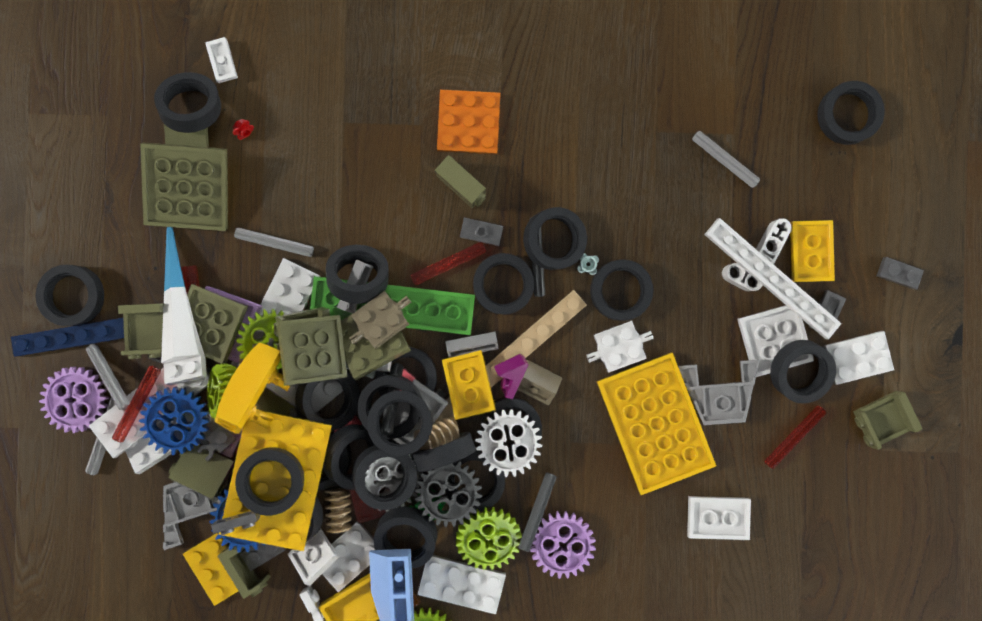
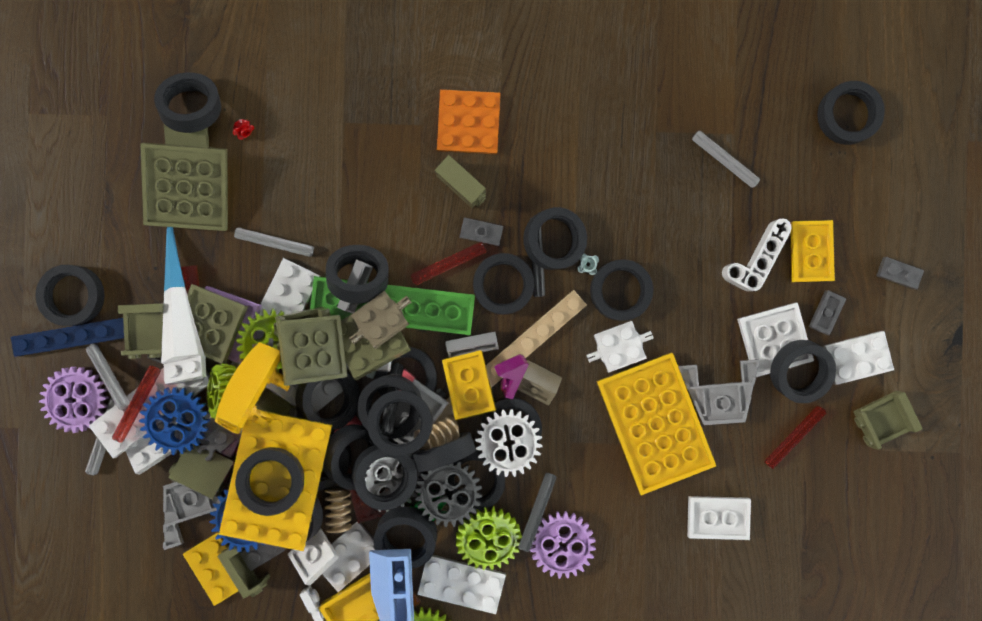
(221, 60): white plate -> none
(228, 524): flat silver plate -> none
(772, 278): white plate -> none

